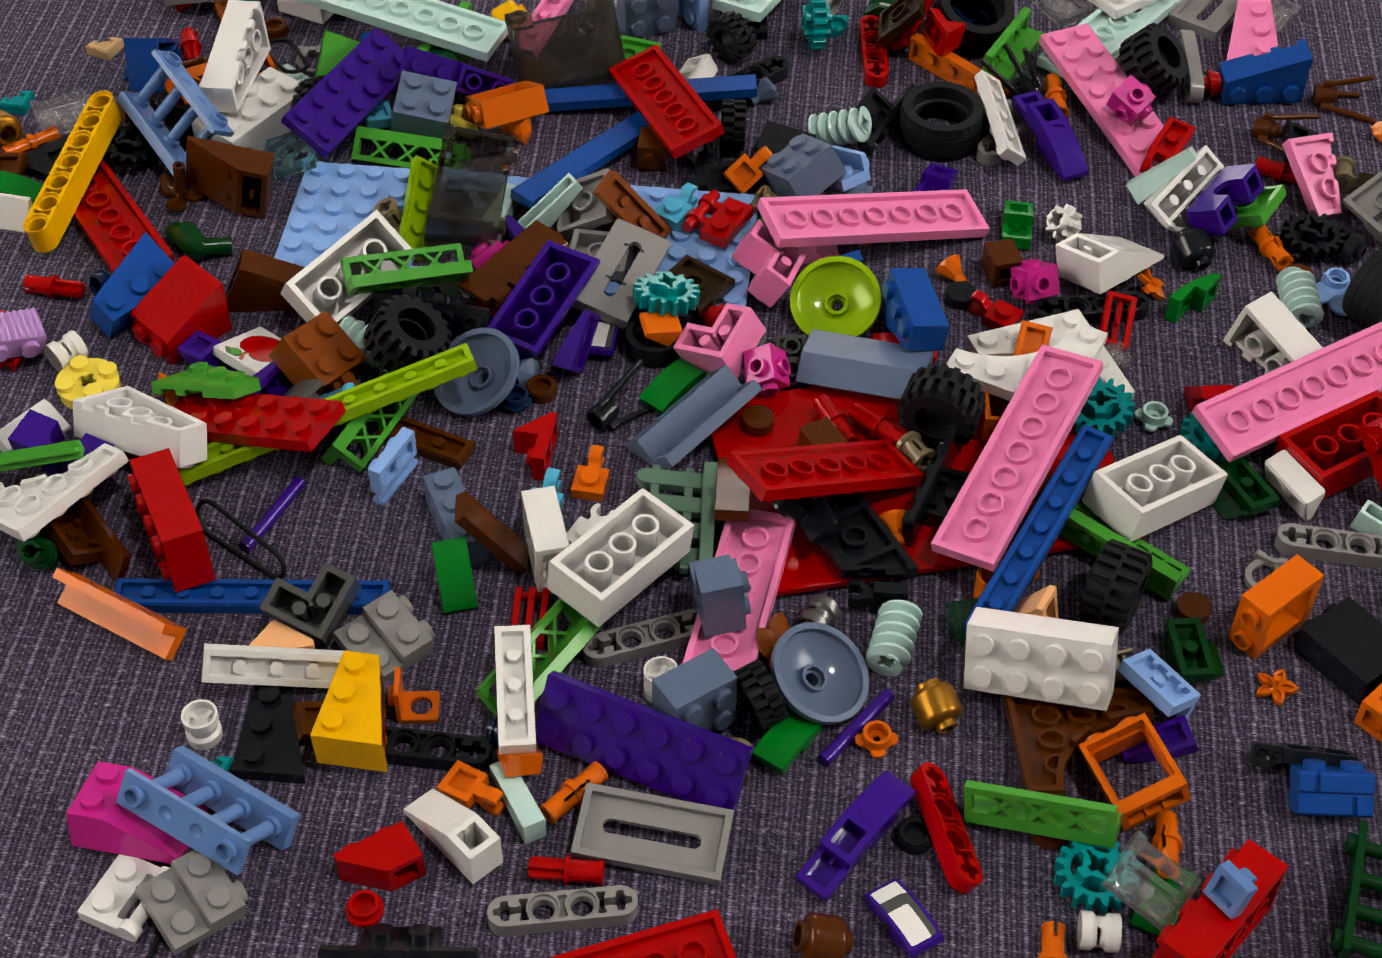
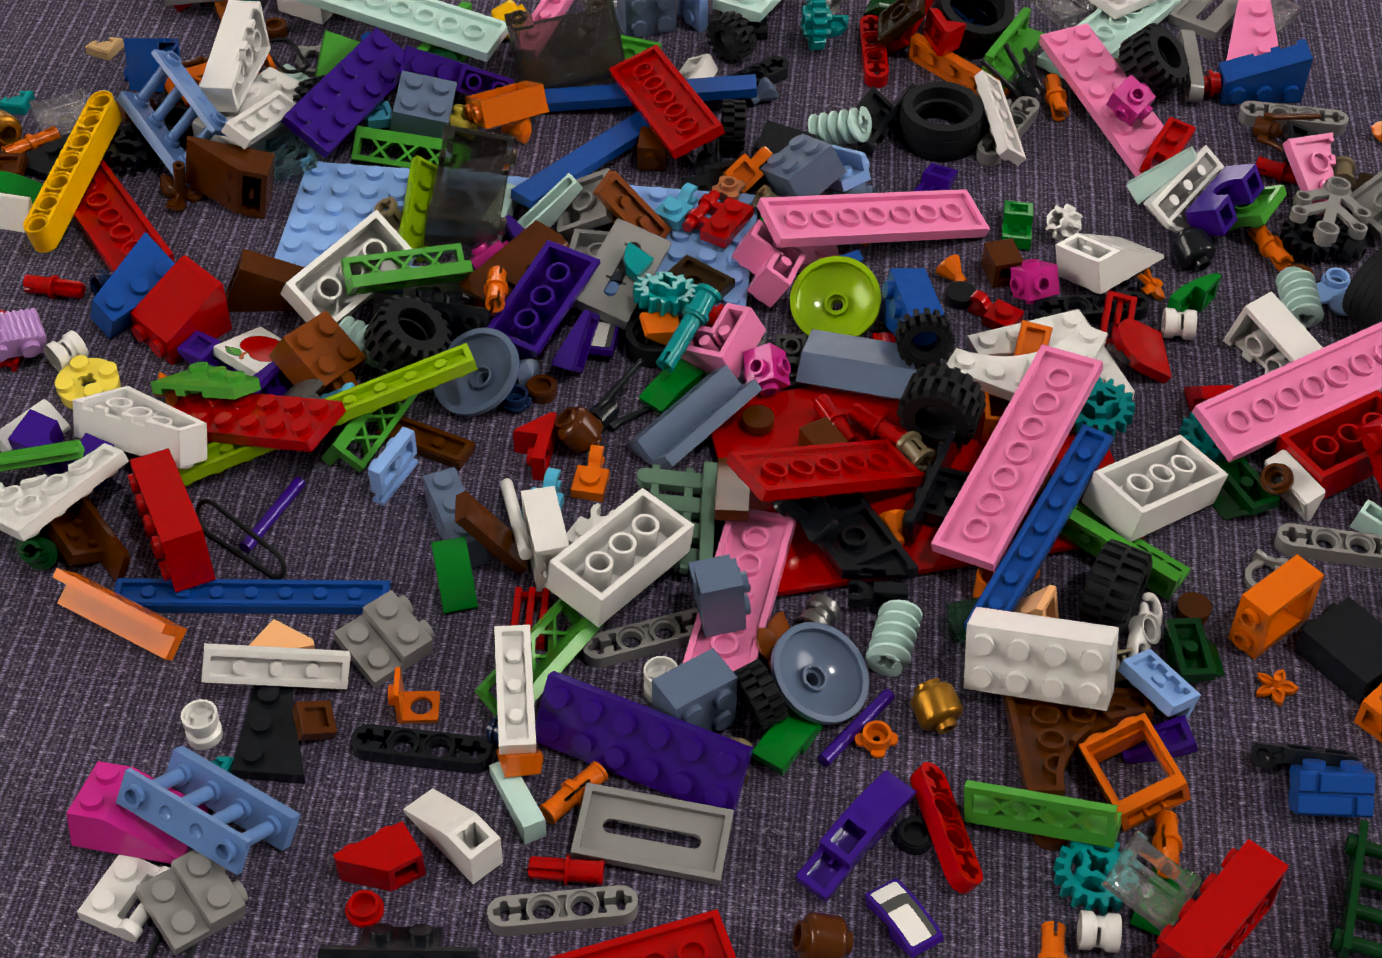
(190, 46): red axle -> none
(194, 244): dark green arm -> none
(258, 119): none -> white plate
(316, 611): dark grey brick -> none
(353, 716): yellow wedge -> none
(469, 786): orange plate -> none
(496, 289): none -> orange pin
(516, 519): none -> white bar
(578, 429): none -> reddish brown head
(636, 261): none -> teal tile
(693, 316): none -> teal pin
(729, 187): none -> nougat plate
(924, 323): none -> black tyre
(1054, 134): dark purple slope -> none
(1144, 349): none -> red tile
(1150, 620): none -> white piece
(1154, 416): light aqua plate -> none
(1179, 323): none -> white wheel
(1231, 888): medium blue tile -> none
(1273, 471): none -> reddish brown plate
(1326, 231): none -> light grey plant
(1327, 94): reddish brown plant -> none
(1330, 120): none -> light grey beam

